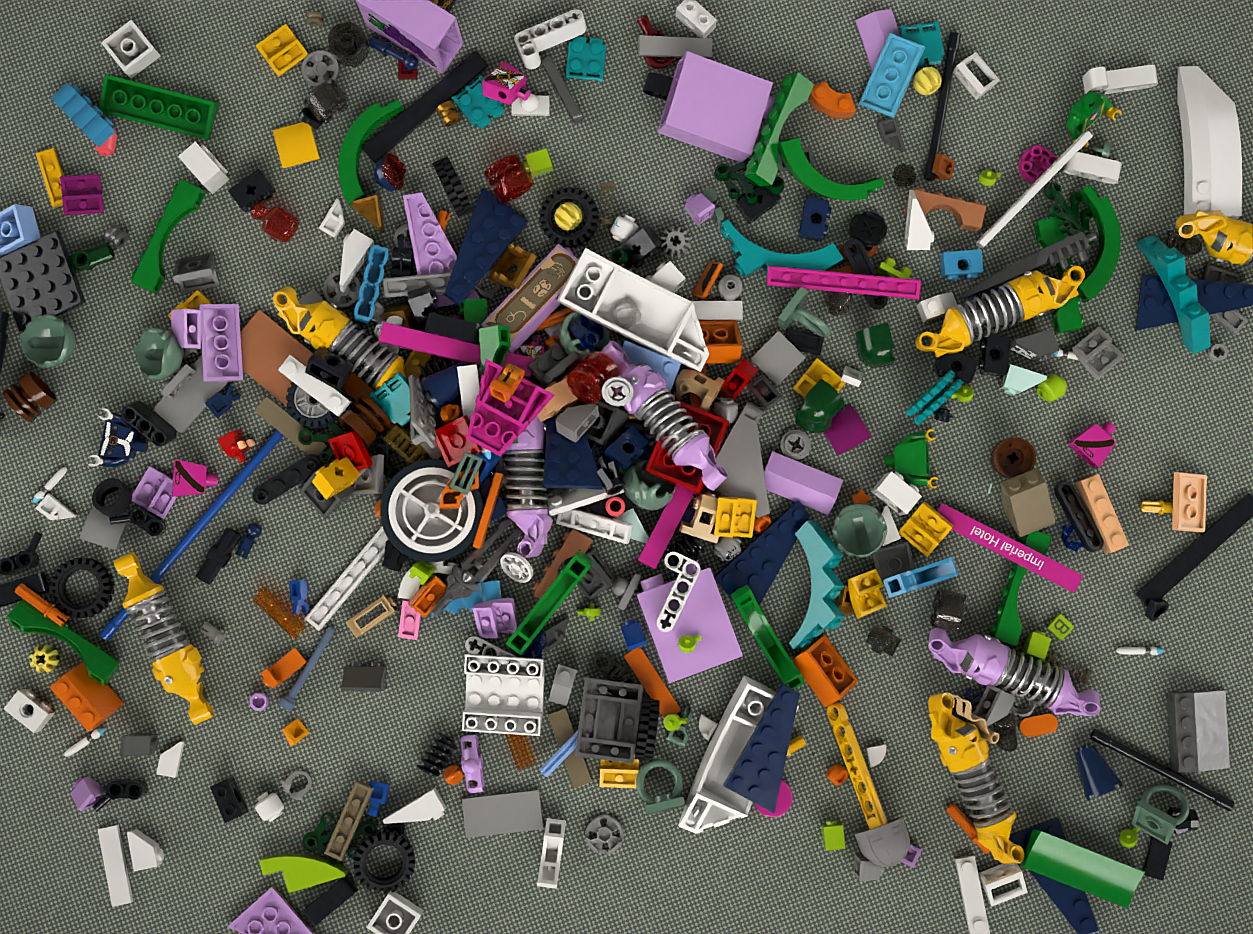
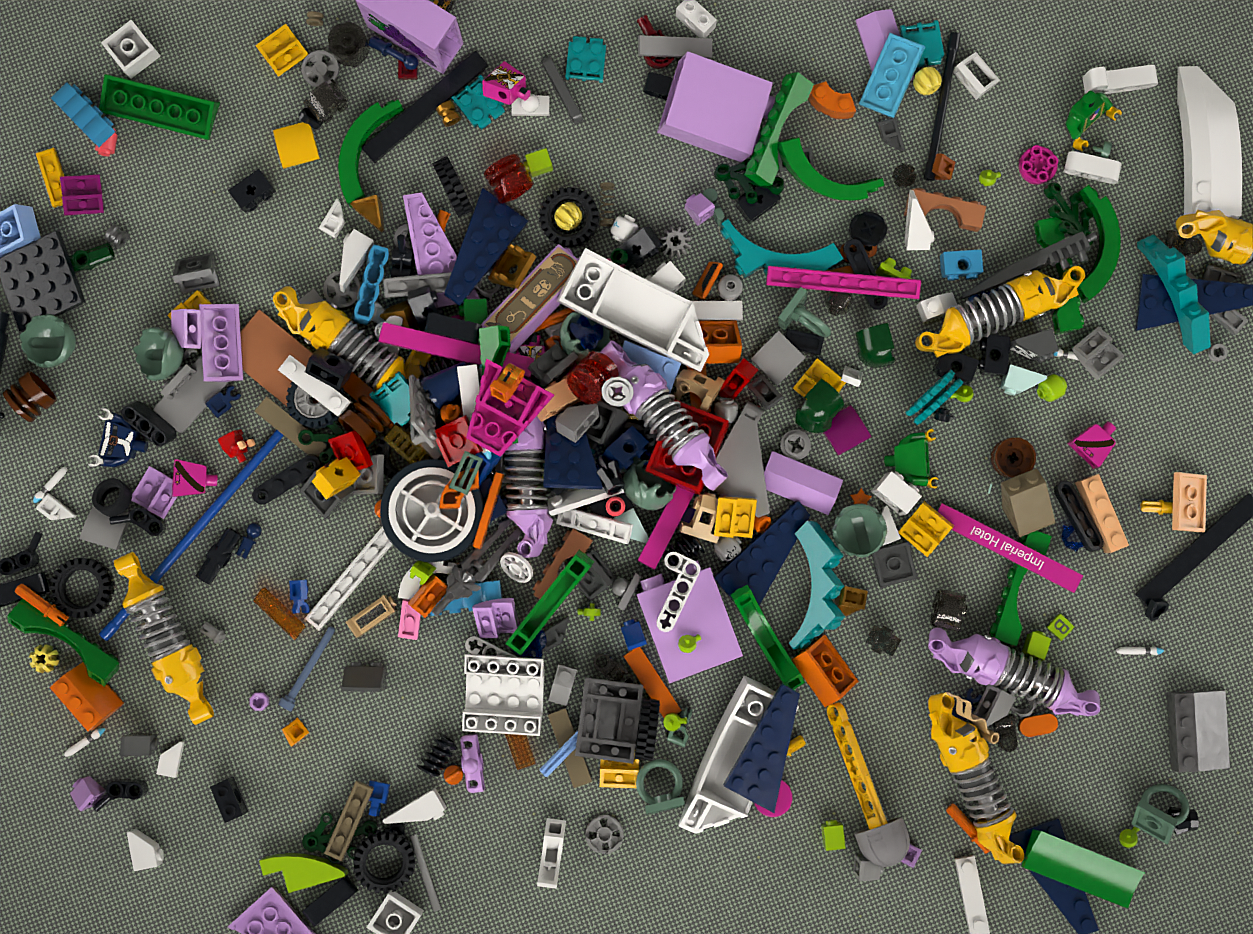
(19, 710): white brick -> none
(115, 865): white tile -> none
(184, 201): green arch -> none
(204, 166): white brick -> none
(269, 806): white head -> none
(276, 222): clear red piece -> none
(283, 668): orange bracket -> none
(288, 781): light grey piece -> none
(390, 172): clear red hair -> none
(393, 558): black rock -> none
(425, 872): none -> light grey bar
(502, 813): light grey tile -> none
(547, 35): white beam -> none
(626, 305): light grey piece -> none
(707, 726): white tile -> none
(811, 208): dark blue brick -> none
(837, 774): orange tile -> none
(866, 594): yellow slope -> none
(876, 754): white tile -> none
(920, 577): dark azure arch -> none
(1000, 876): white tile -> none
(1034, 189): white tile -> none
(1086, 676): dark tan piece -> none
(1095, 773): dark blue cone -> none
(1157, 859): black tile -> none
(1216, 798): black piece -> none

